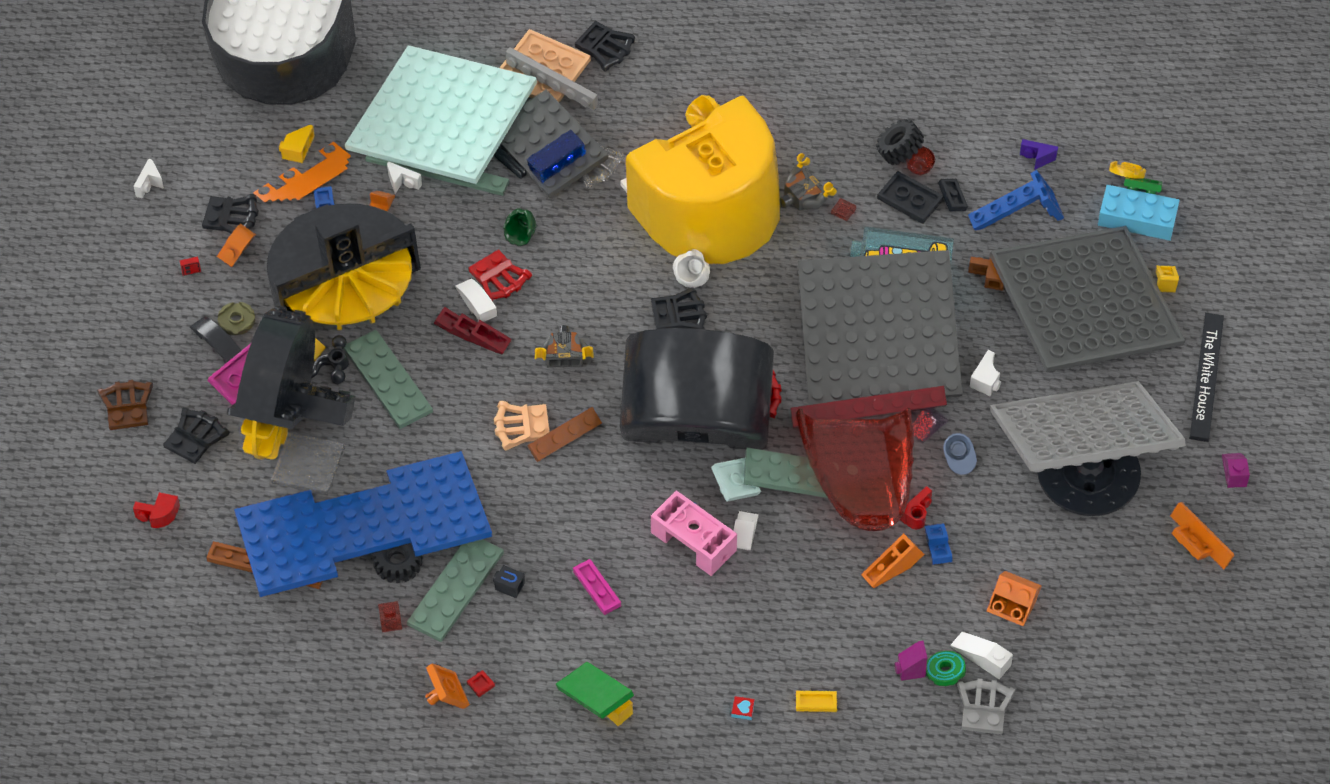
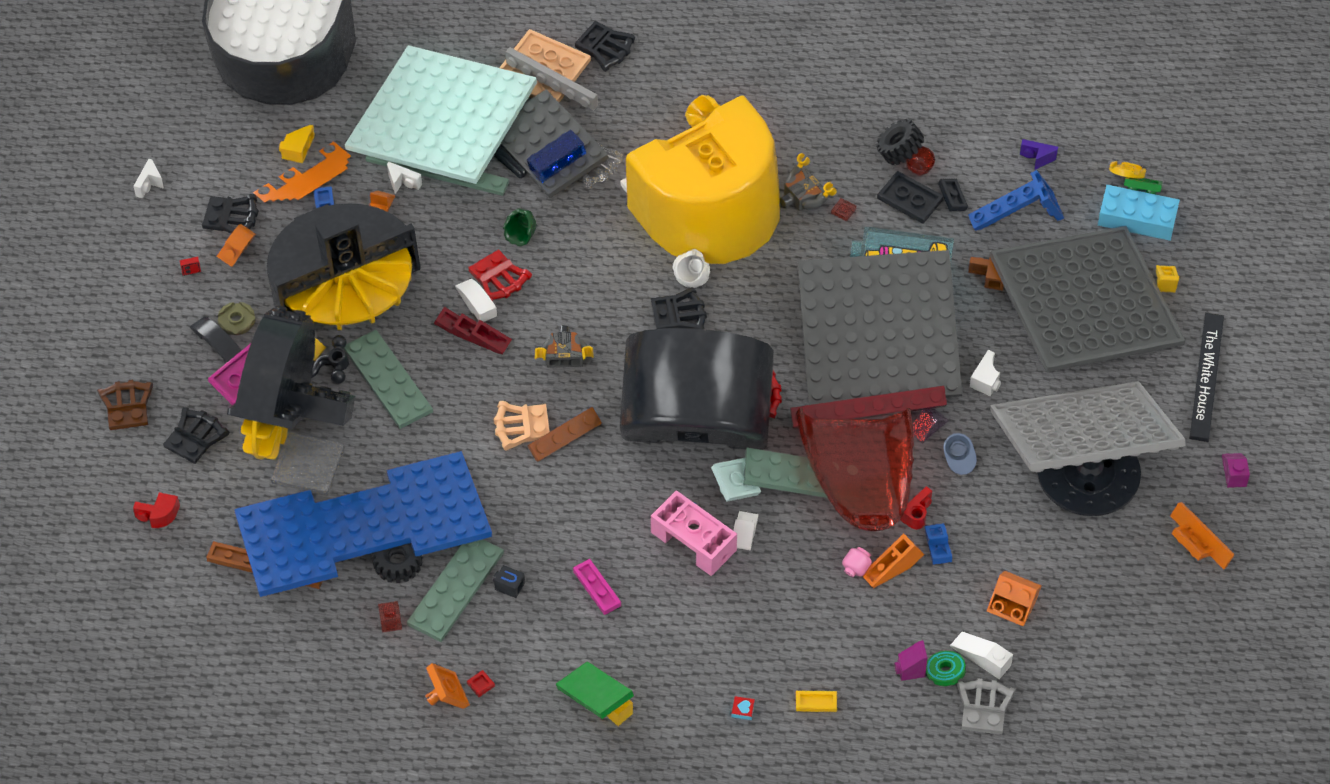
(856, 562): none -> bright pink head

